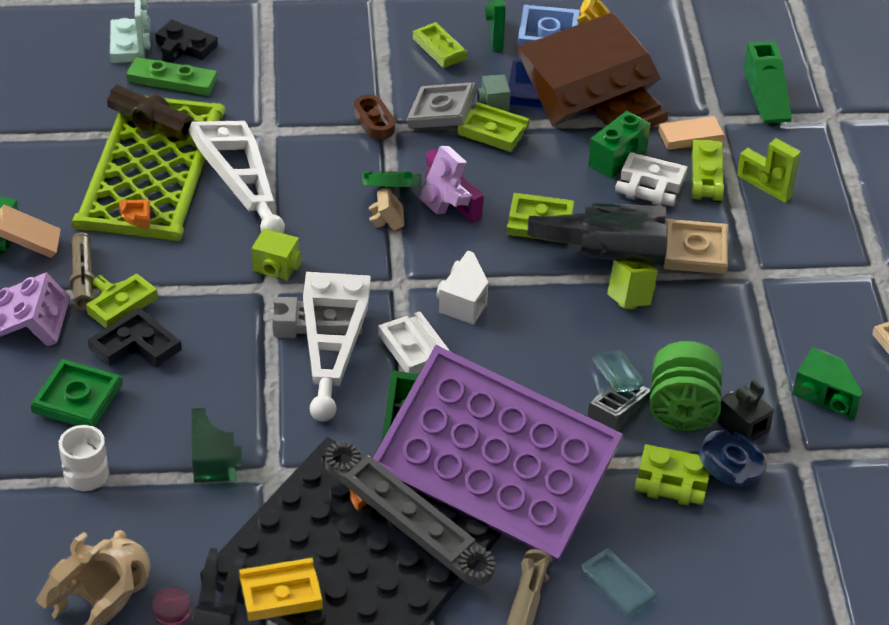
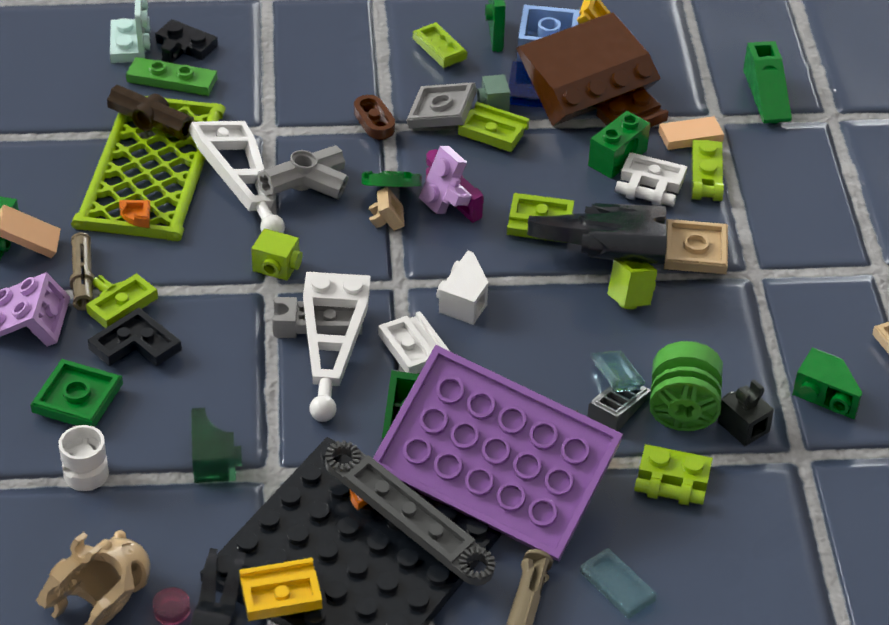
(307, 171): none -> light grey piece
(732, 459): dark blue tile -> none
(771, 174): lime plate -> none

